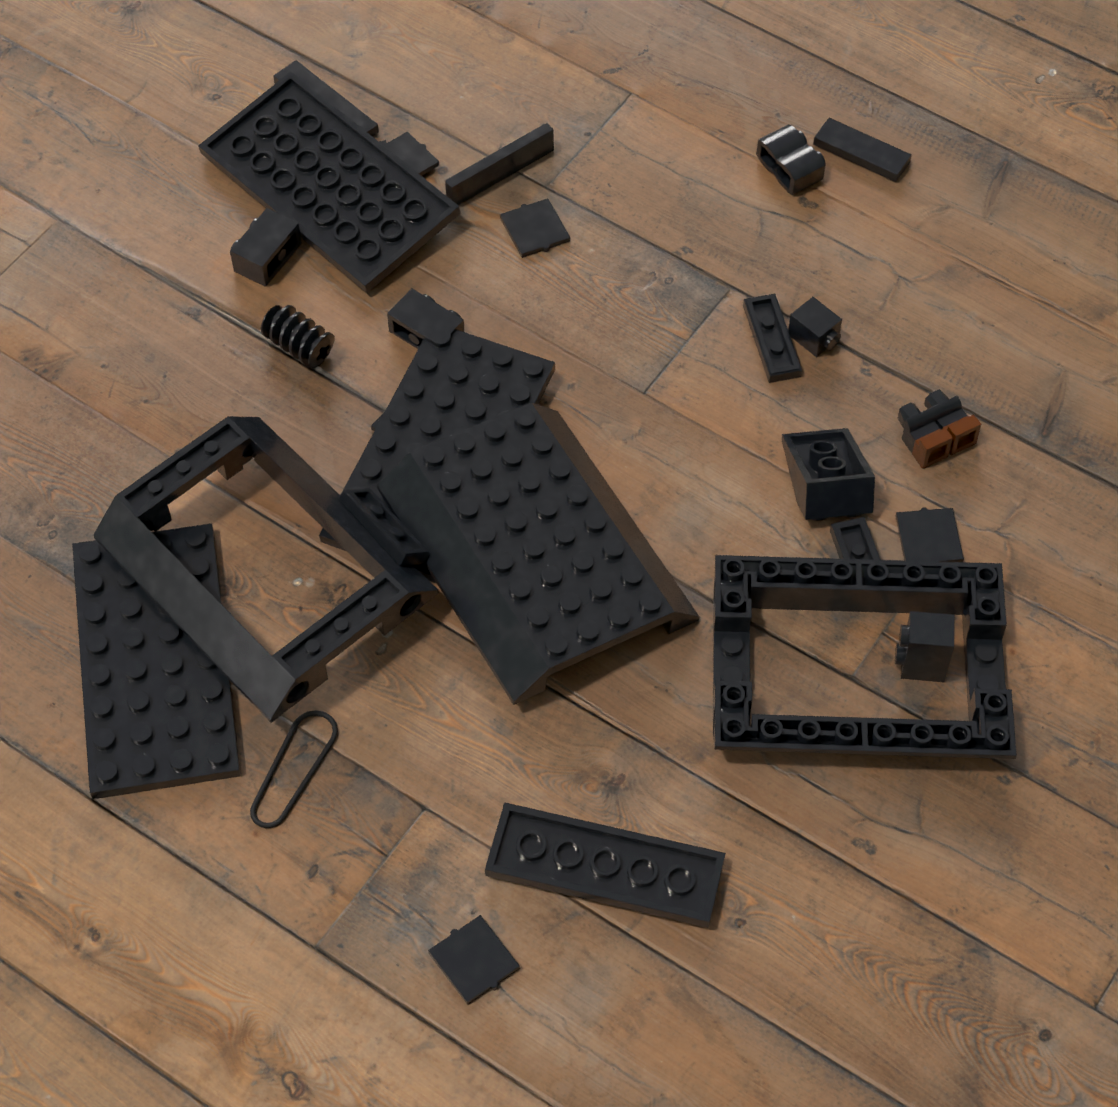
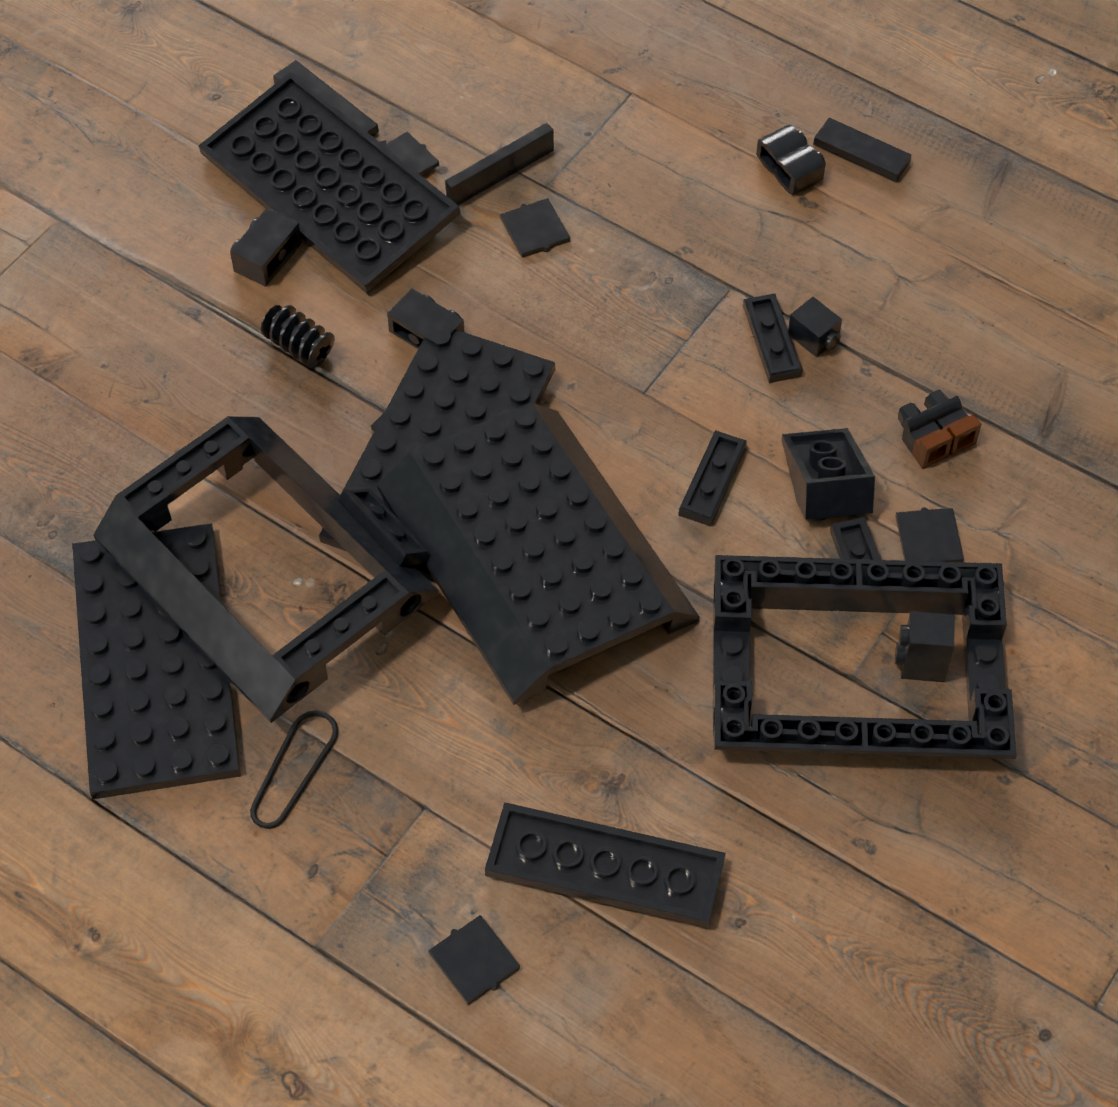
(712, 478): none -> black tile

